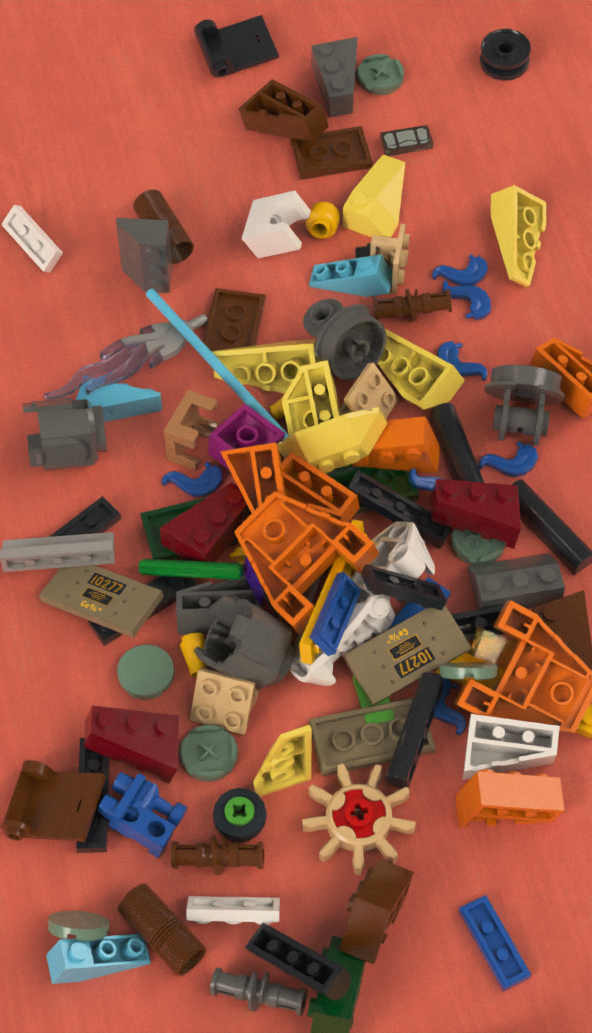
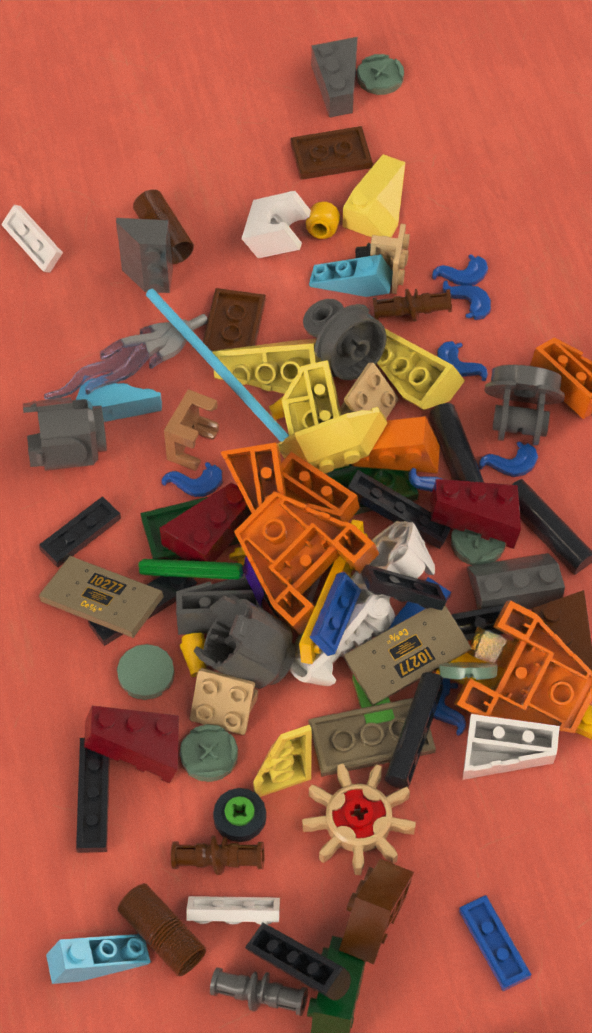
(52, 804): reddish brown door -> none
(57, 552): light grey panel -> none
(82, 924): tile -> none
(134, 812): blue hips -> none
(235, 46): black door -> none
(242, 430): magenta slope -> none
(283, 113): reddish brown wedge -> none
(406, 140): tile -> none
(505, 54): black wheel -> none
(509, 796): orange wedge -> none
(518, 224): light yellow wedge -> none

